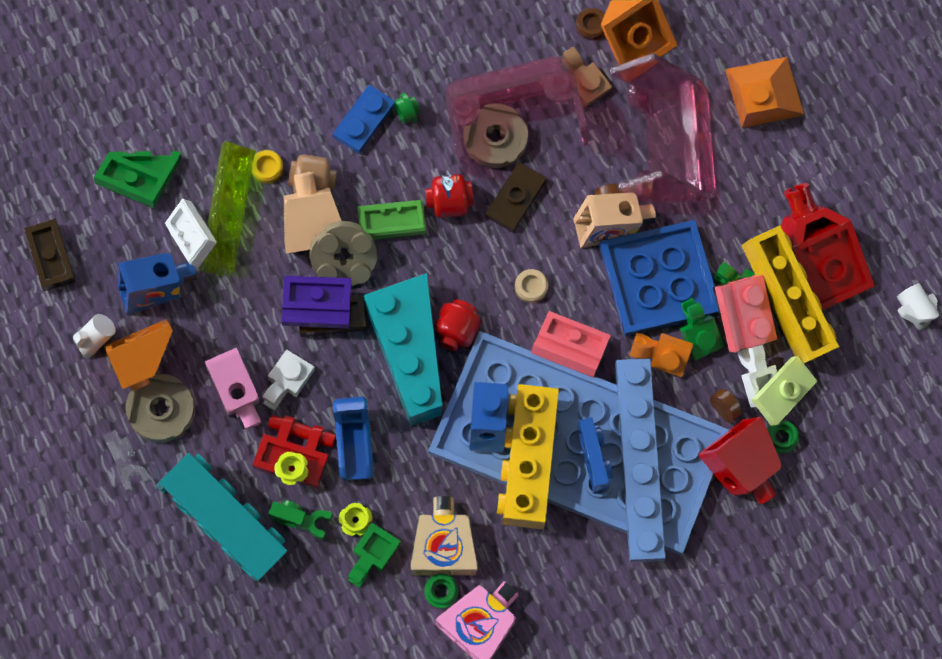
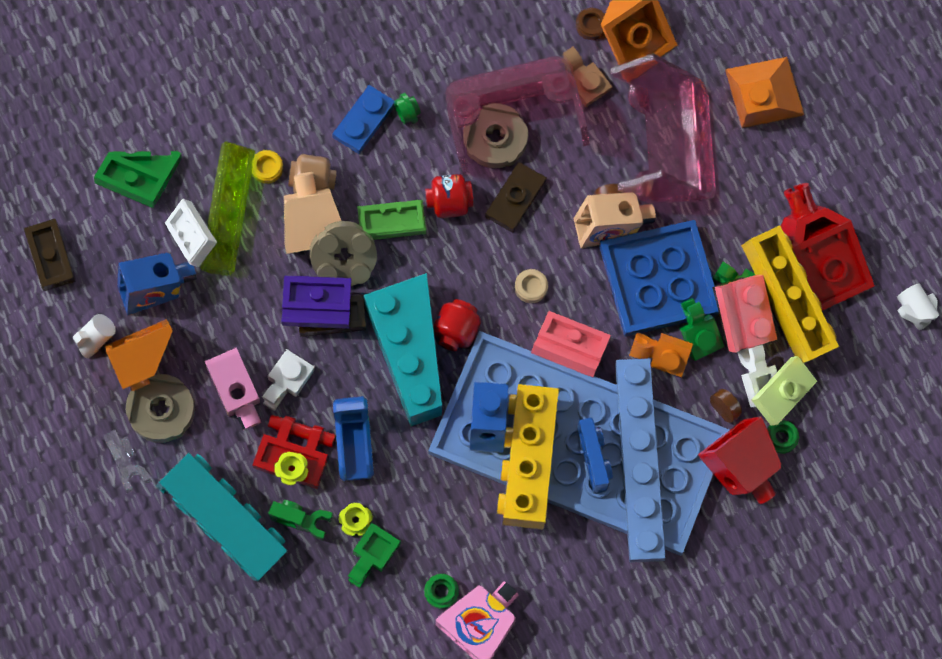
(443, 542): tan torso -> none

